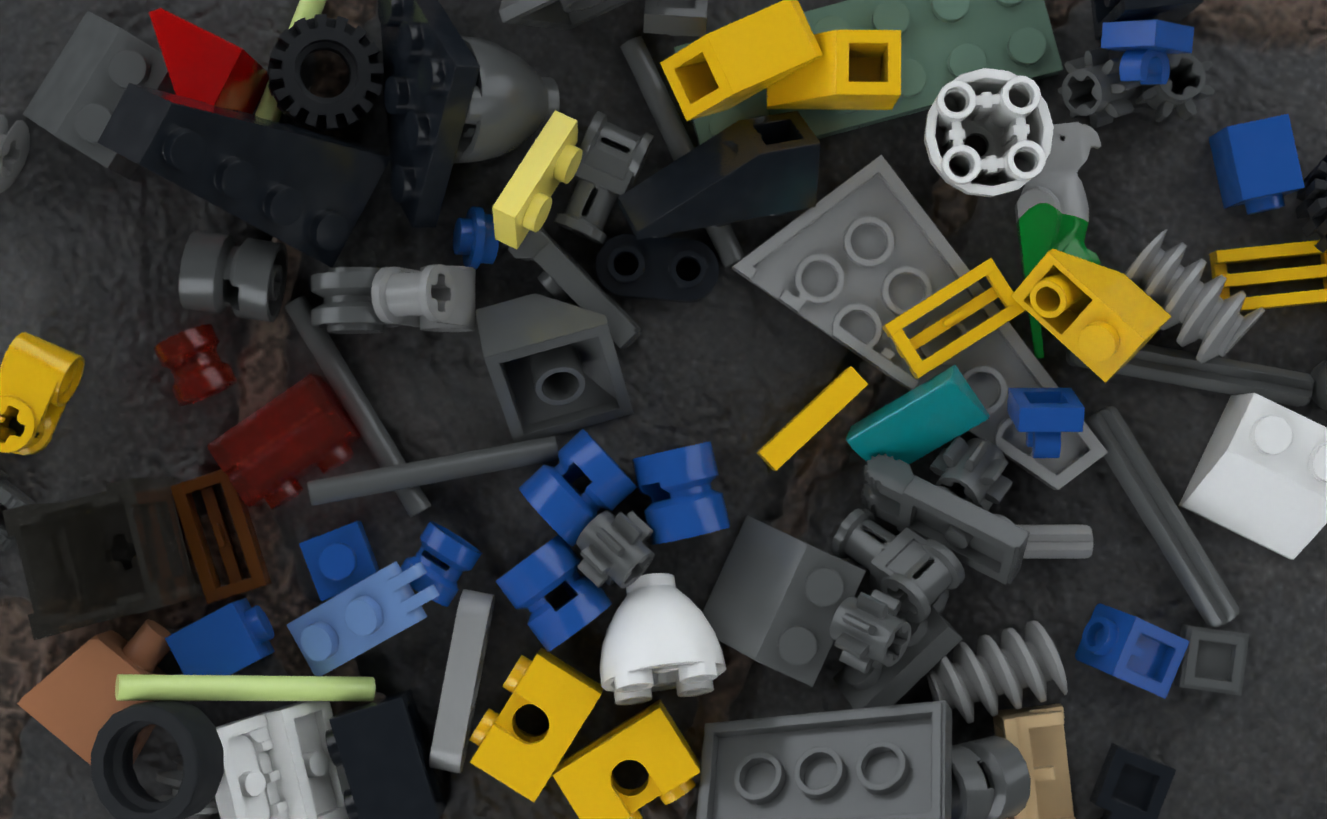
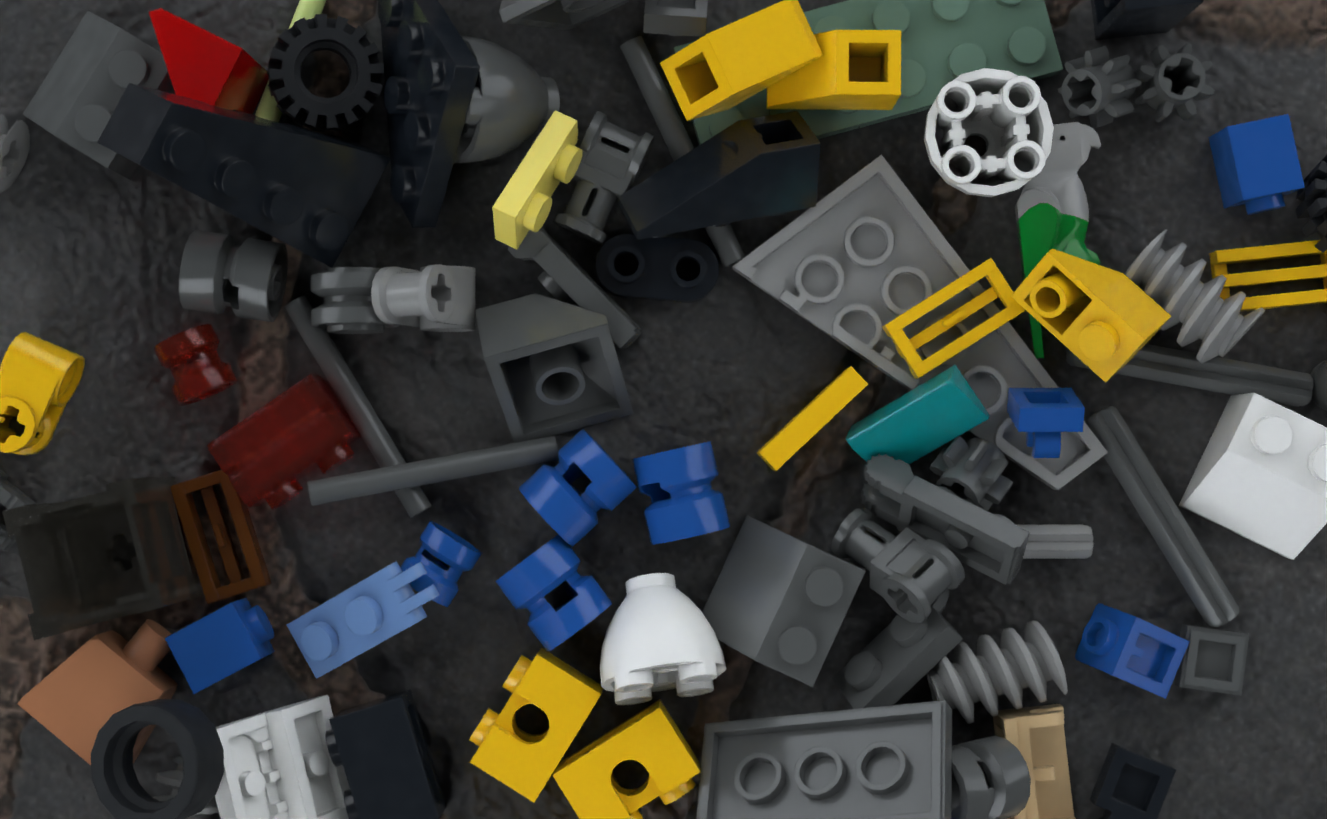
(243, 688): yellowish green bar -> none
(339, 559): blue plate -> none
(462, 681): light grey beam -> none
(475, 238): blue plate -> none
(615, 549): dark grey gear -> none
(870, 631): dark grey gear -> none
(1146, 47): blue tile -> none

